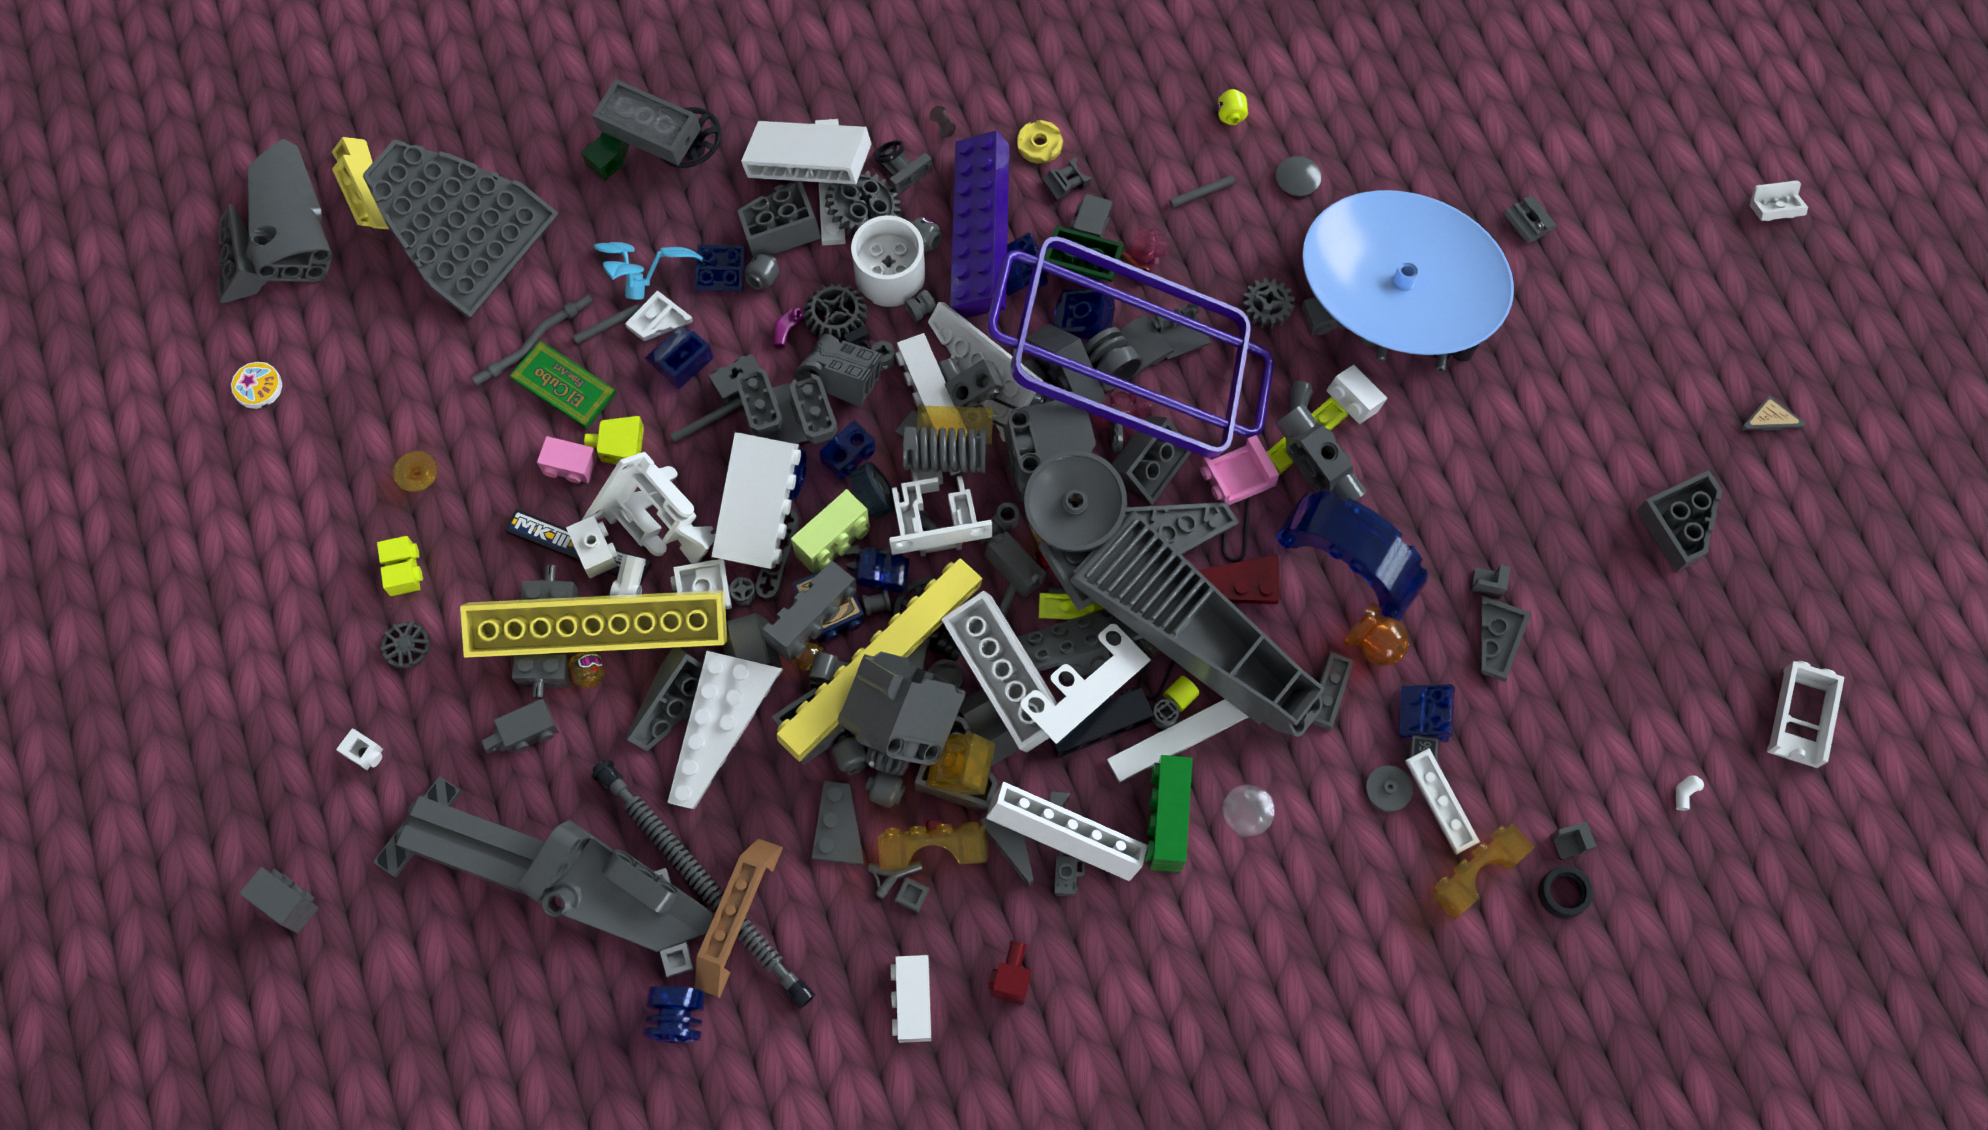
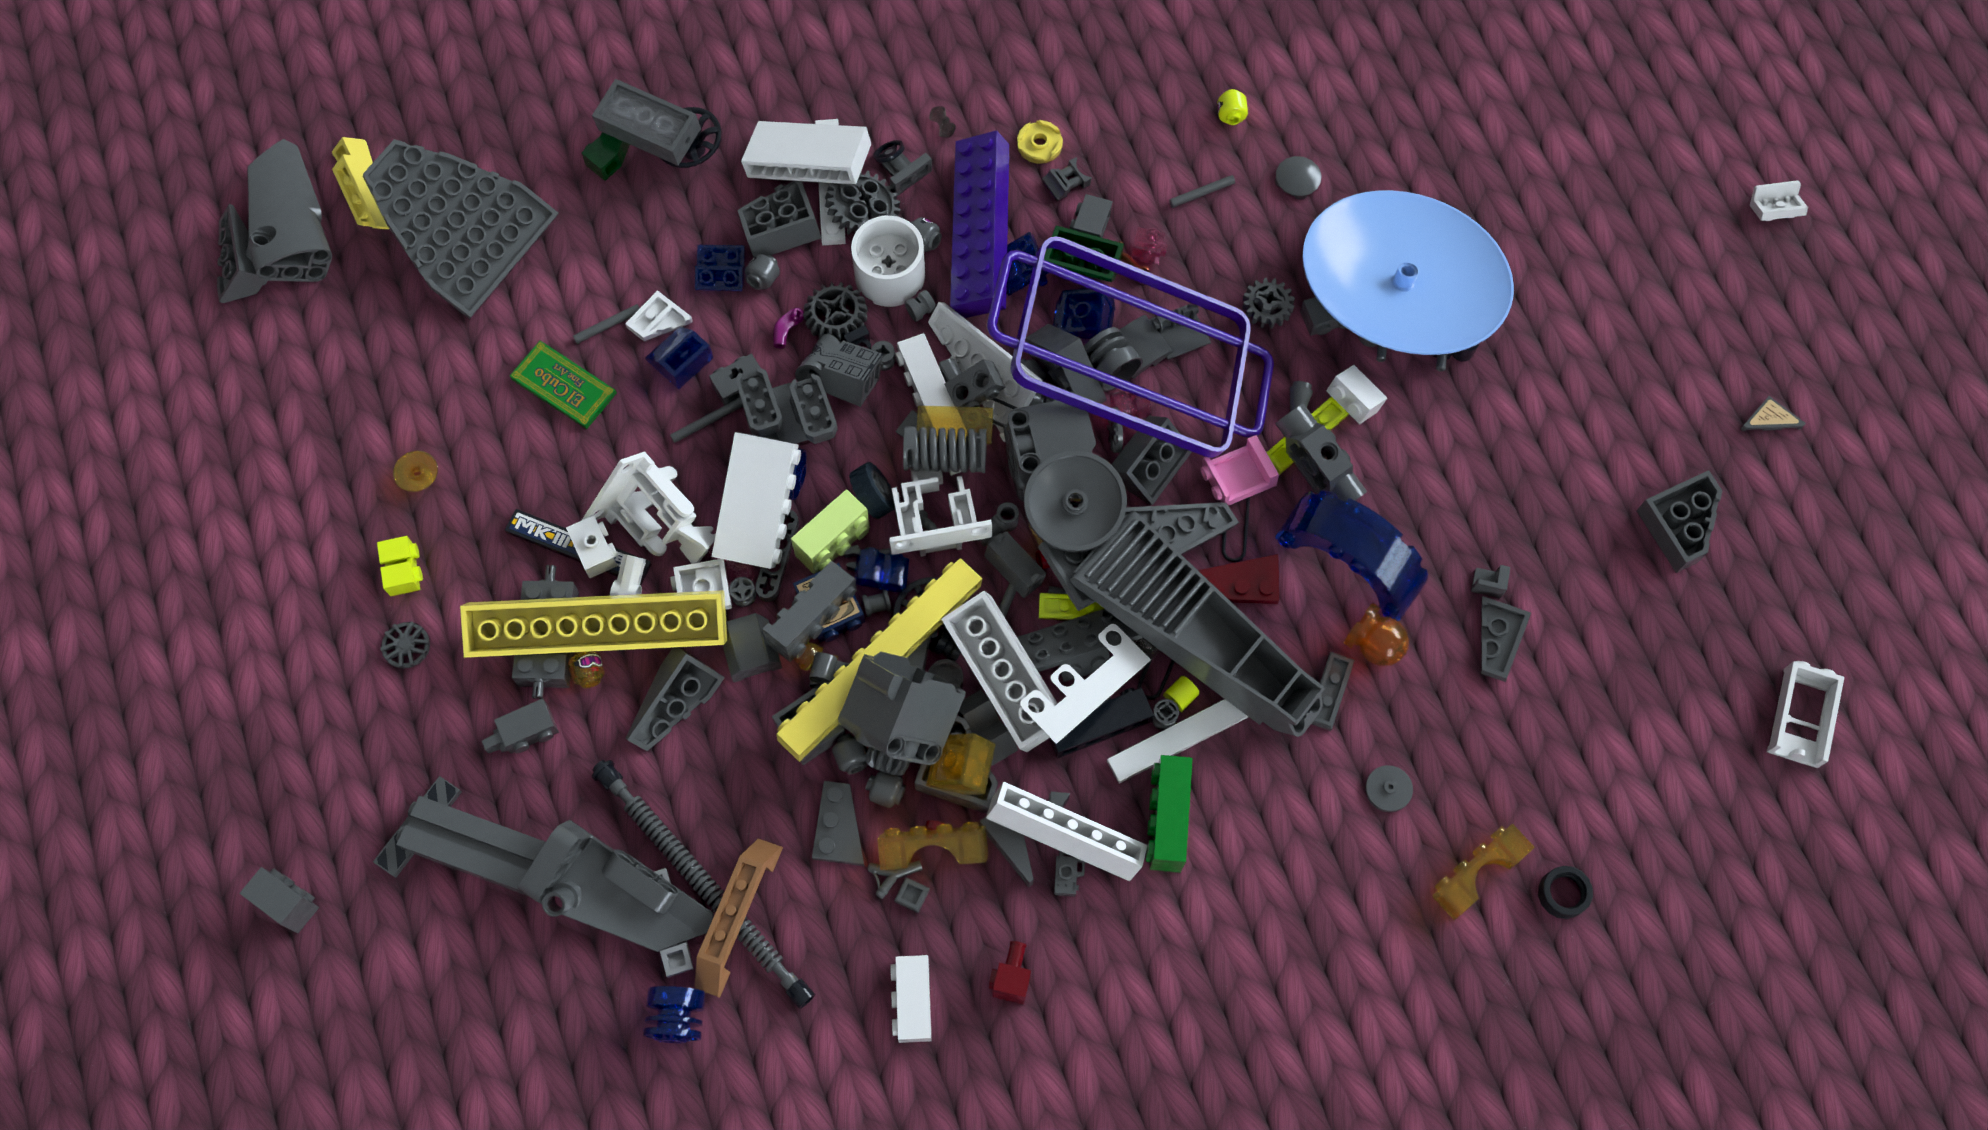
(256, 385): tile -> none
(355, 744): white brick -> none
(496, 368): dark grey bar -> none
(567, 460): bright pink brick -> none
(617, 439): neon yellow torso -> none
(634, 279): medium azure plant -> none
(721, 711): white wing -> none
(842, 446): clear blue brick -> none
(1248, 810): clear dish -> none
(1421, 743): slope -> none
(1427, 711): clear blue plate -> none
(1442, 801): white tile -> none
(1528, 230): dark grey piece -> none
(1573, 840): dark grey panel -> none
(1685, 789): white arm -> none

